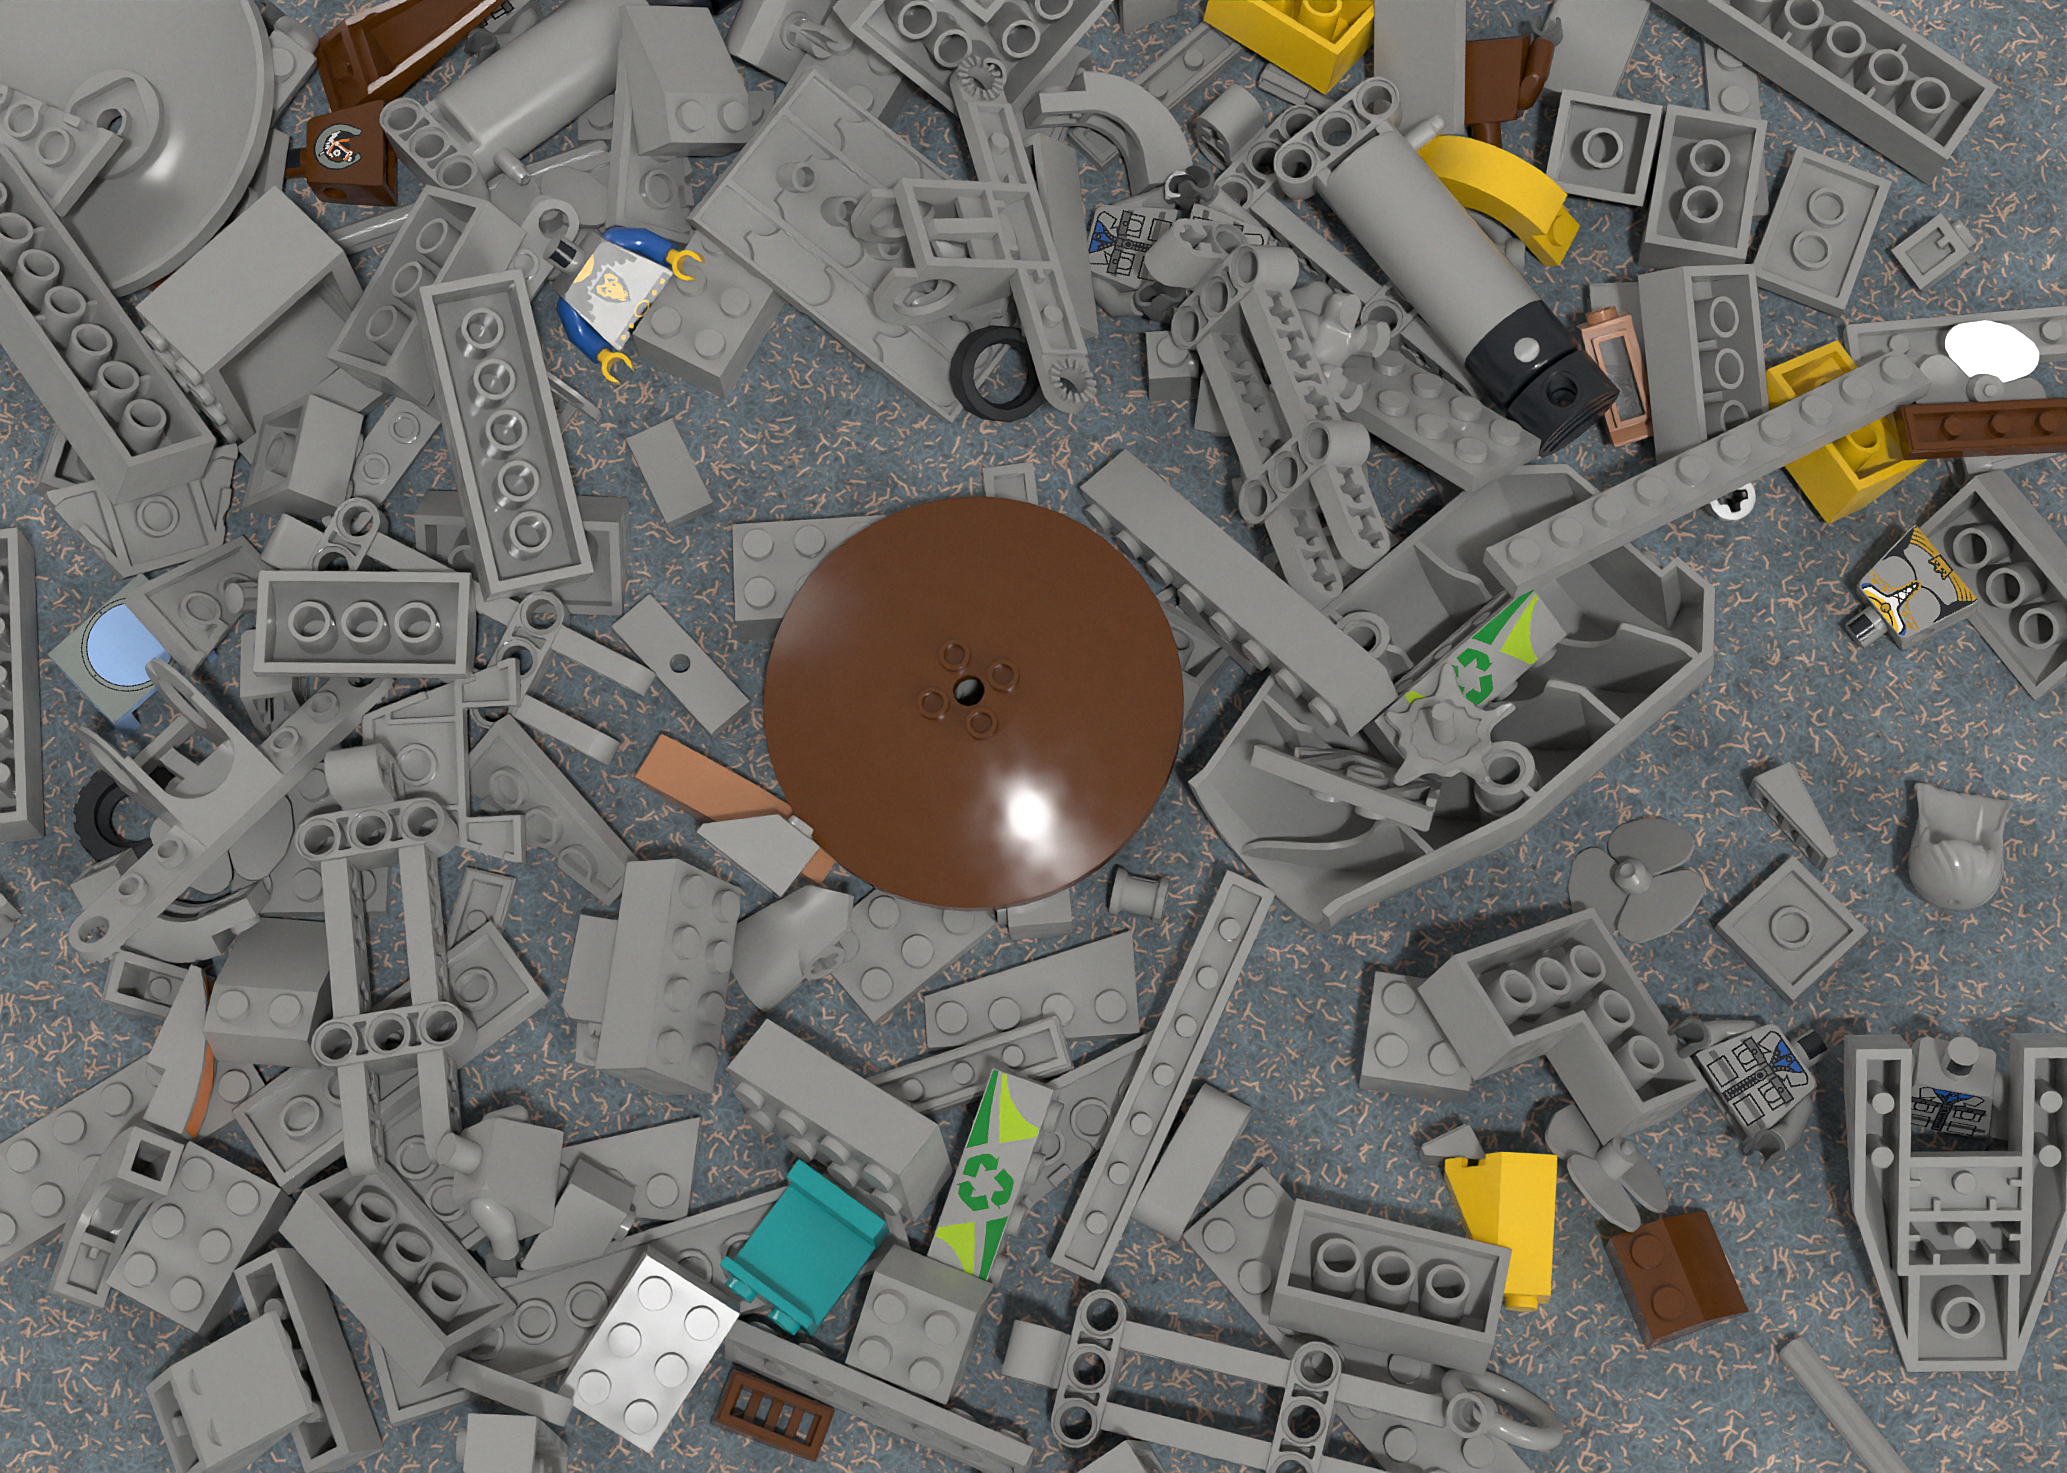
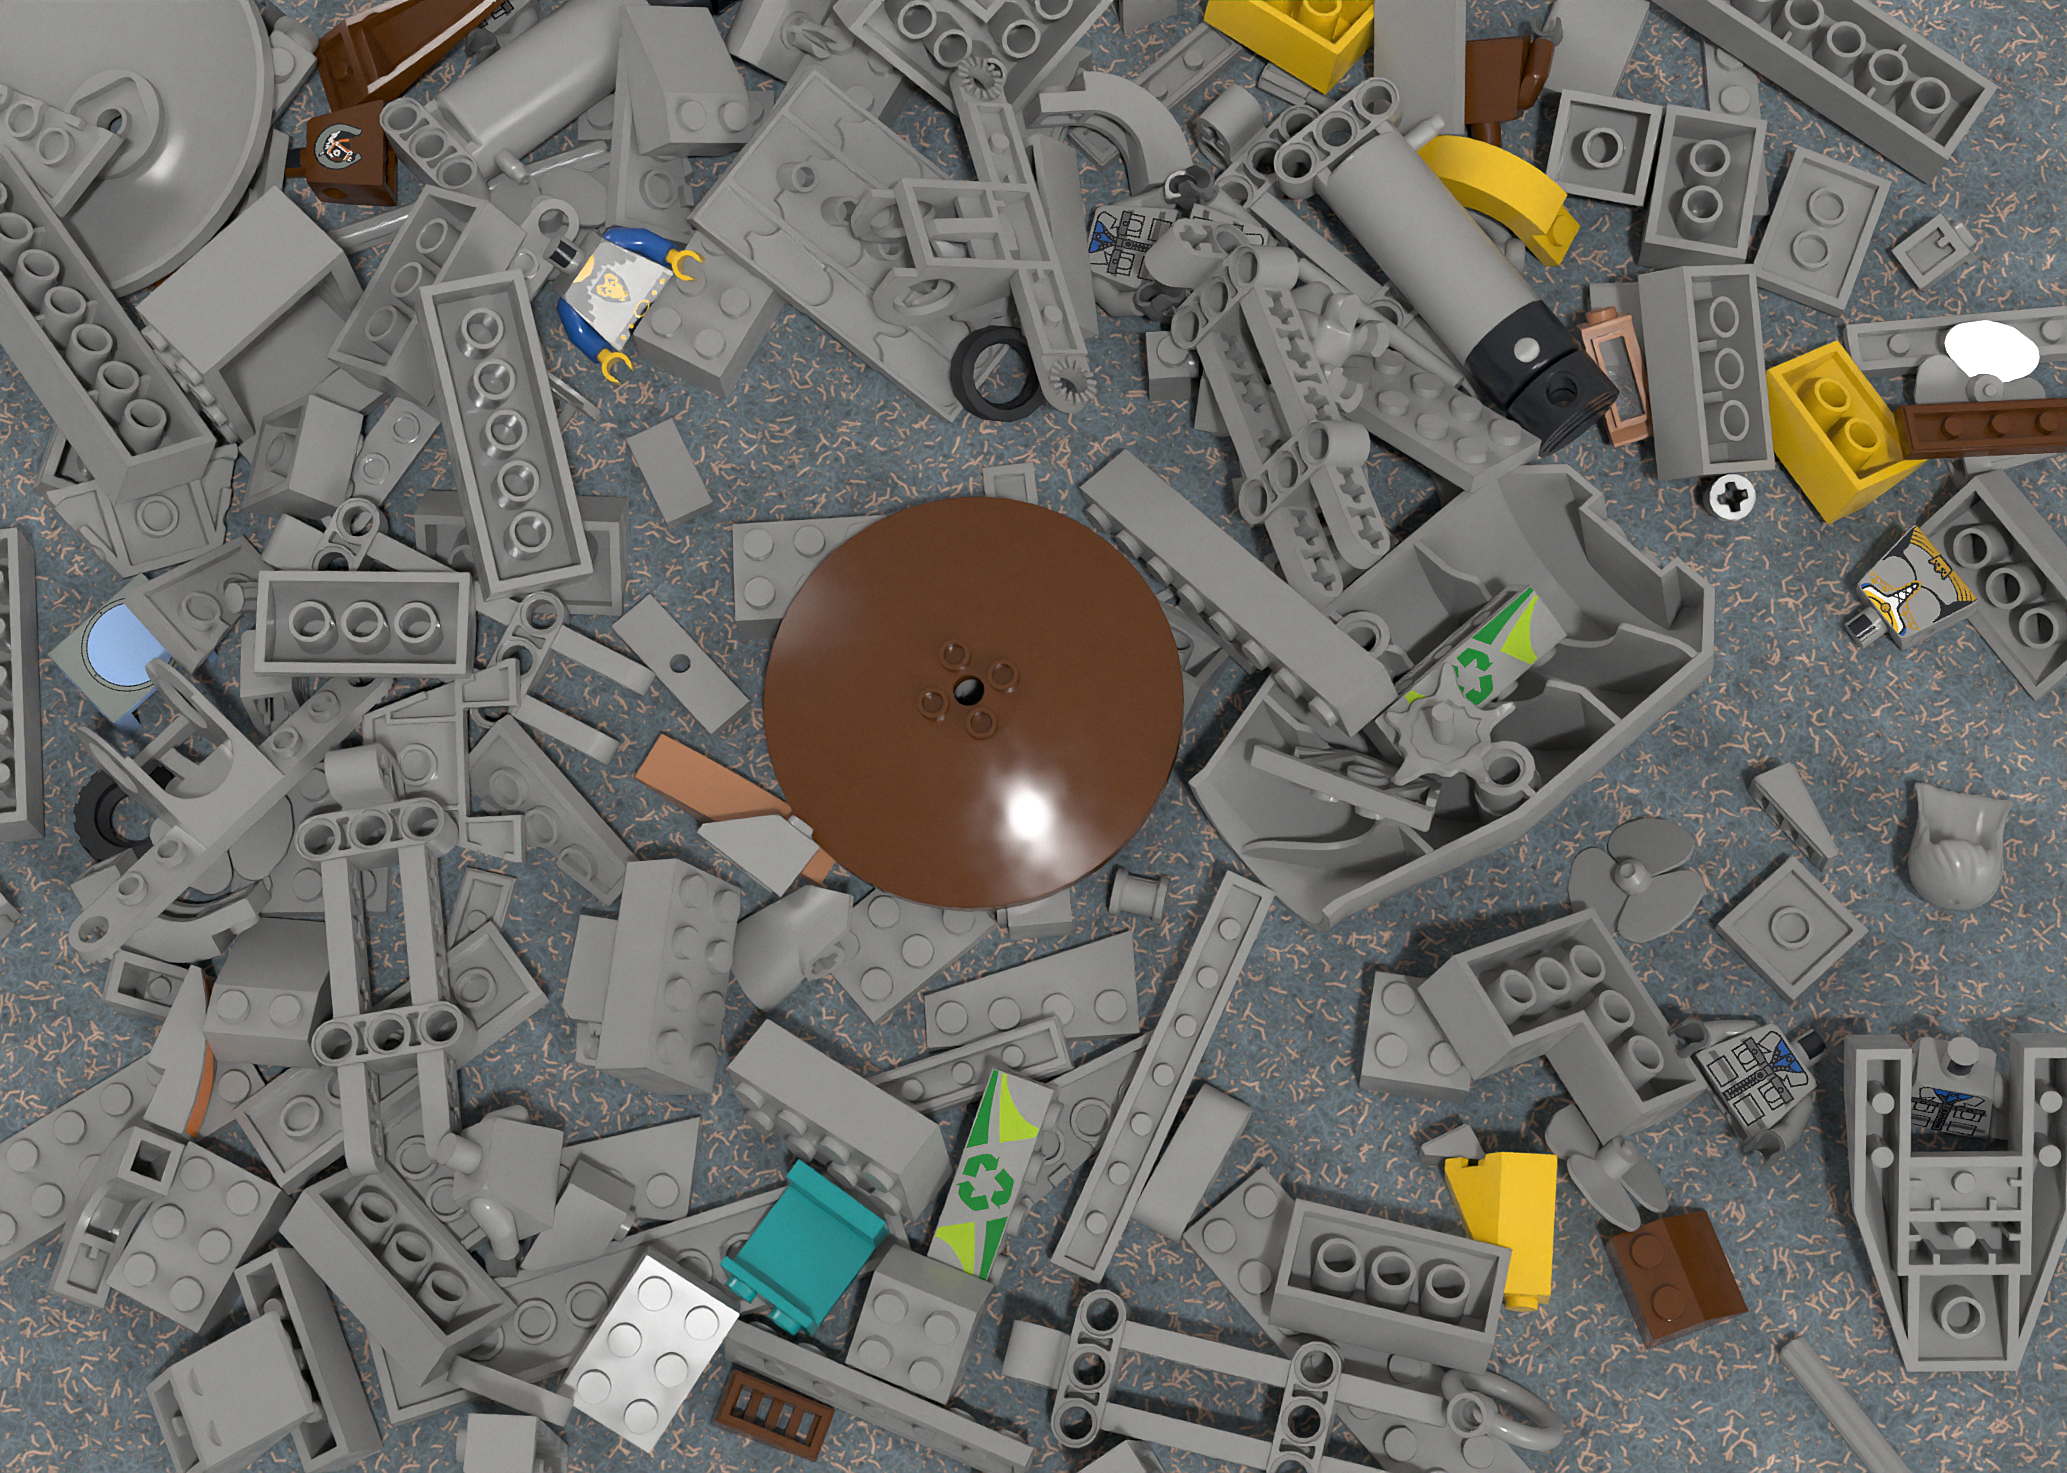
(1399, 340): none -> light grey bar
(1704, 473): light grey plate -> none

